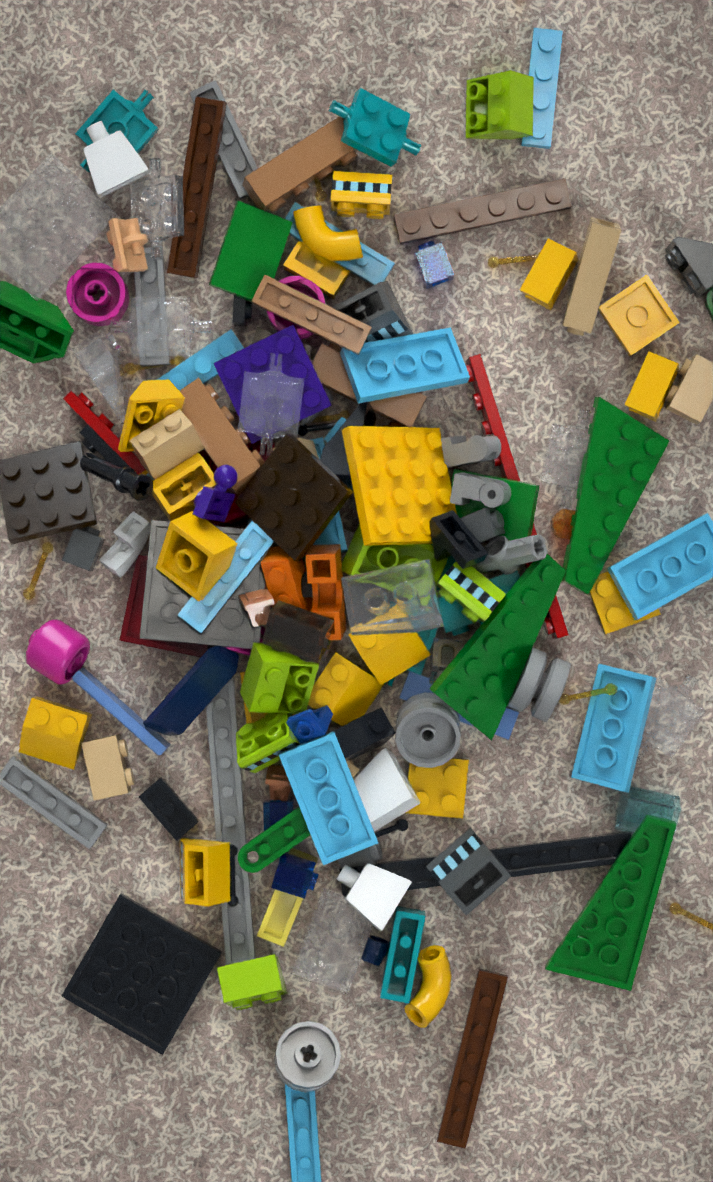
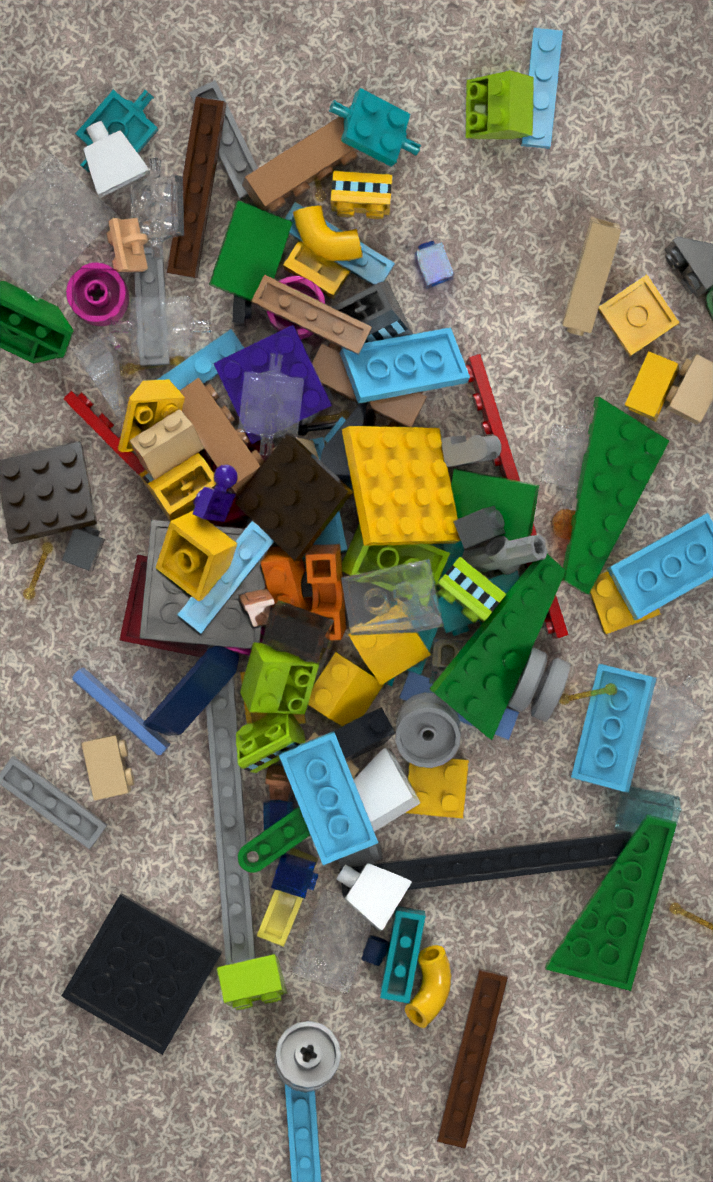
(53, 732): yellow slope -> none
(57, 651): dark pink head -> none
(95, 443): black plate -> none
(124, 479): black pin -> none
(131, 539): white slope -> none
(169, 808): black plate -> none
(204, 872): yellow slope -> none
(233, 898): black hinge -> none
(310, 723): blue bracket -> none
(400, 825): black hinge -> none
(454, 539): black slope -> none
(468, 871): dark grey slope -> none
(480, 488): light grey leg -> none
(482, 211): plate -> none
(493, 262): clear yellow hinge -> none
(549, 274): yellow hinge -> none

